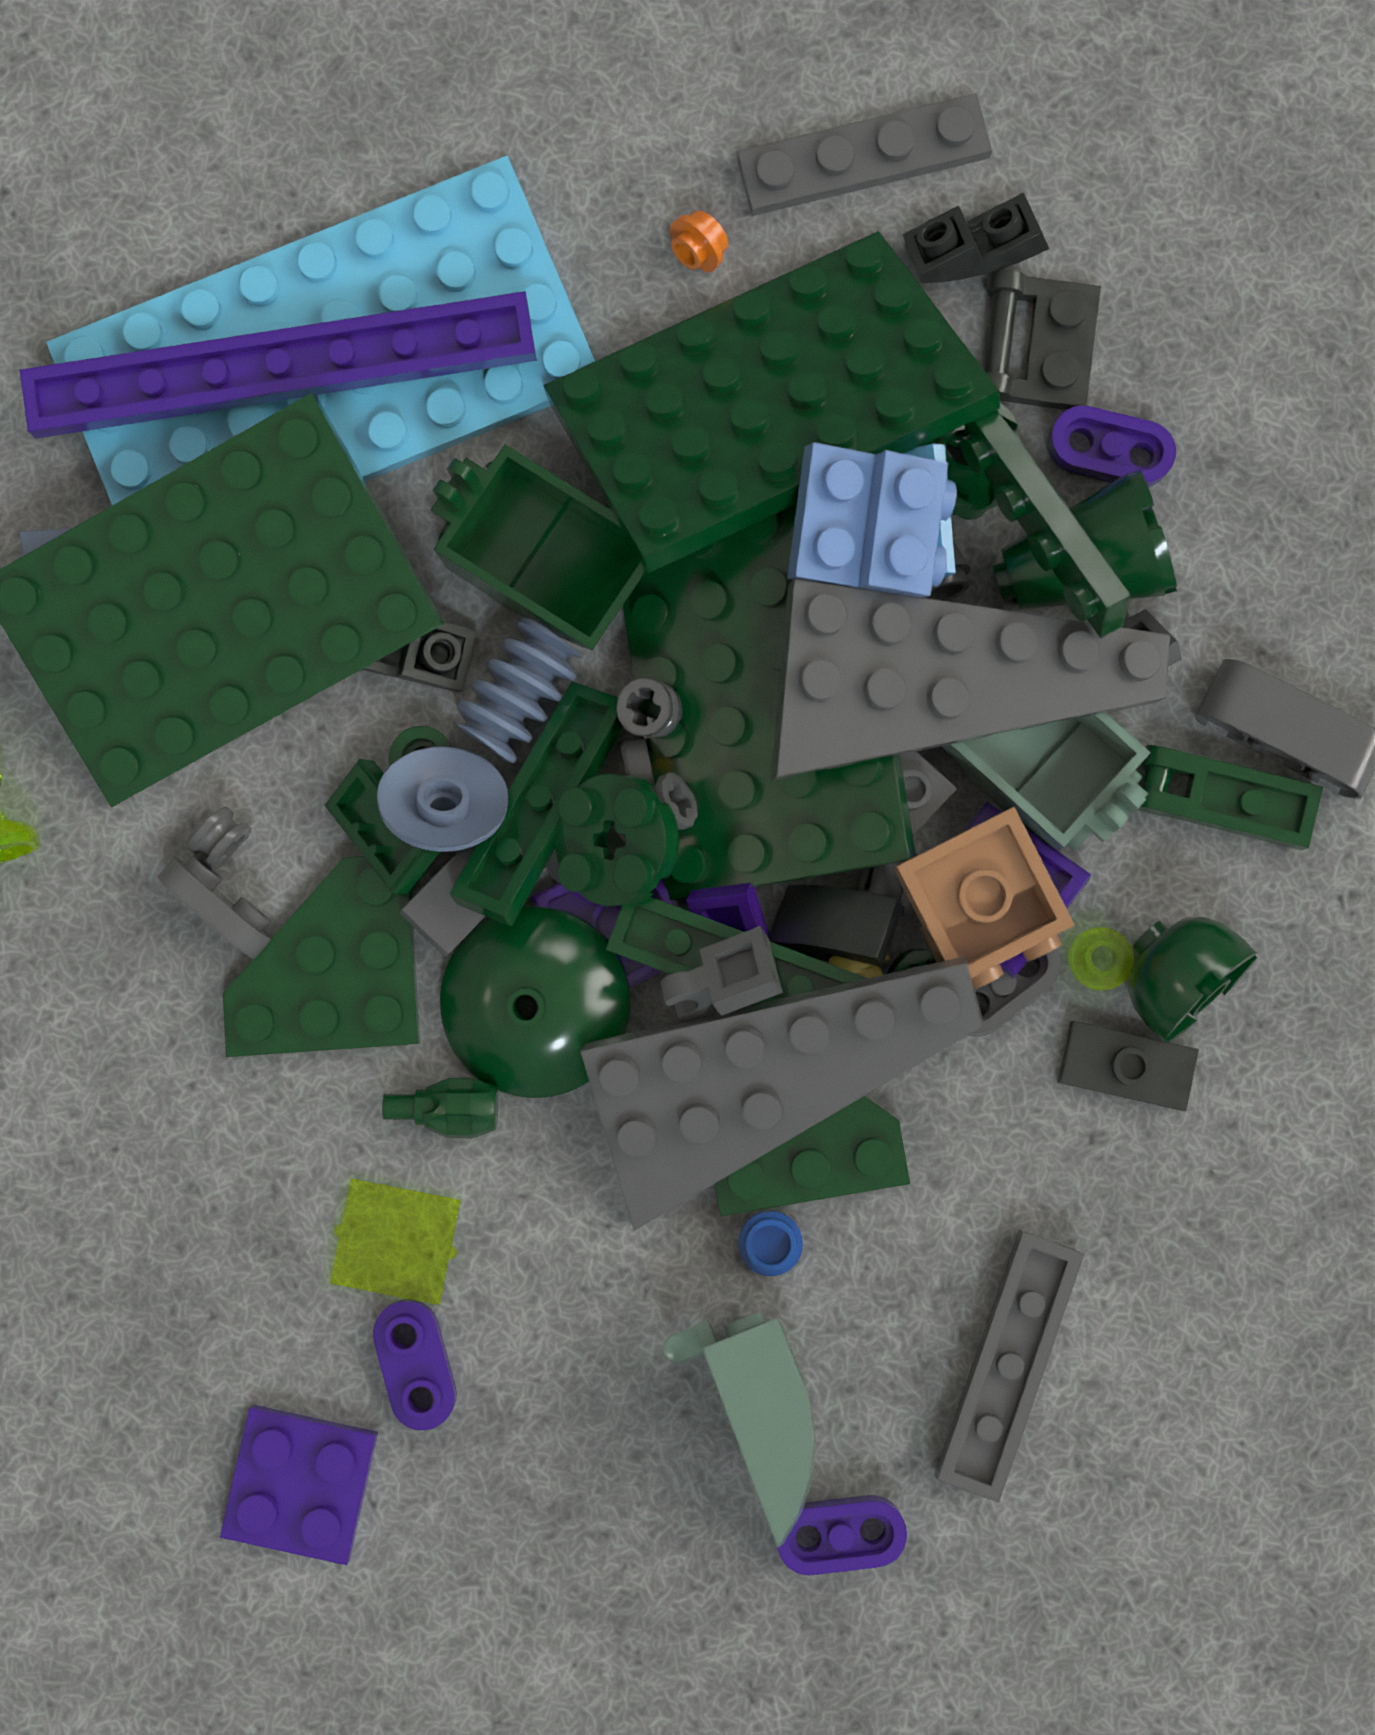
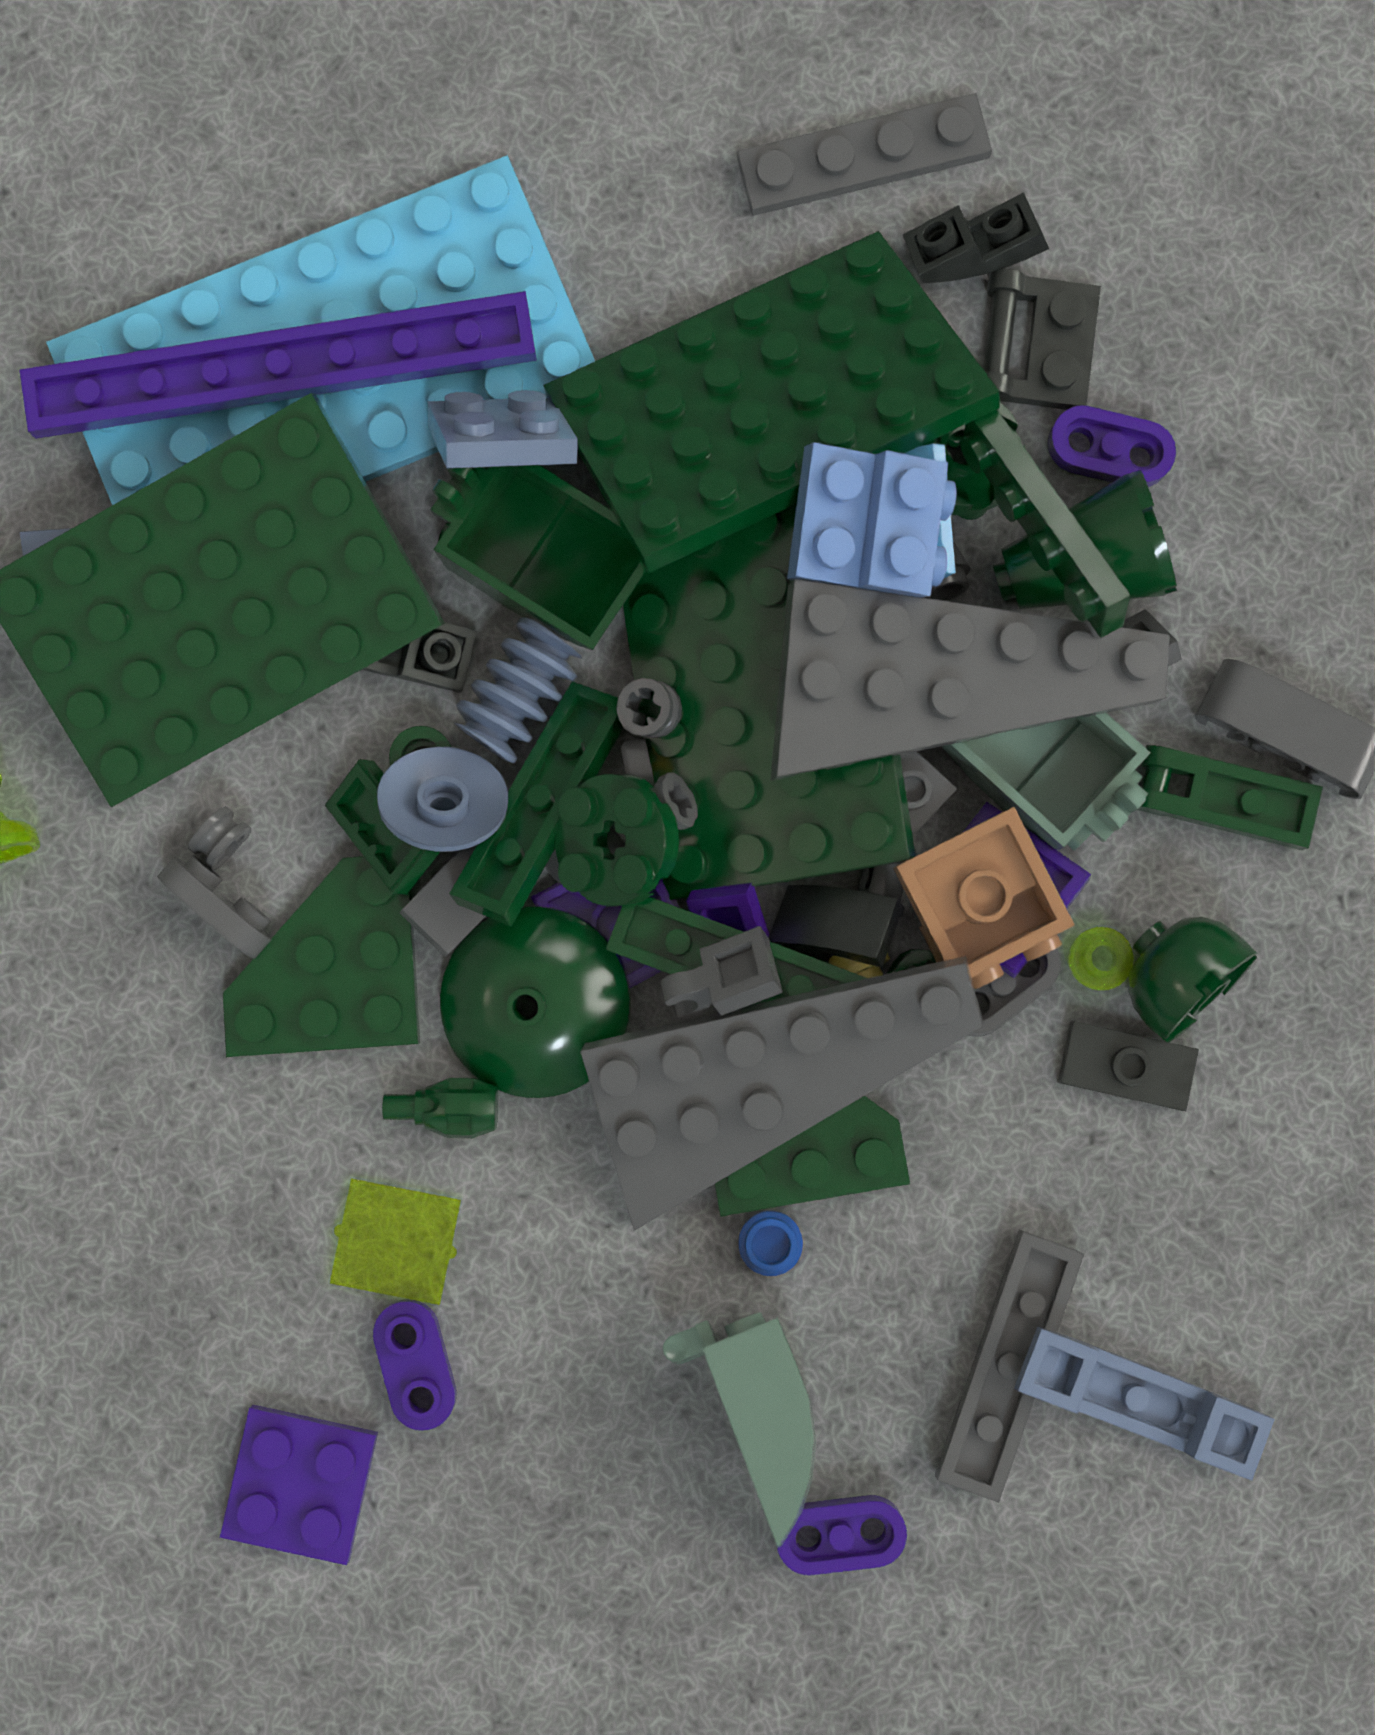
(500, 431): none -> sand blue plate
(698, 241): orange plate -> none
(1144, 1402): none -> sand blue slope

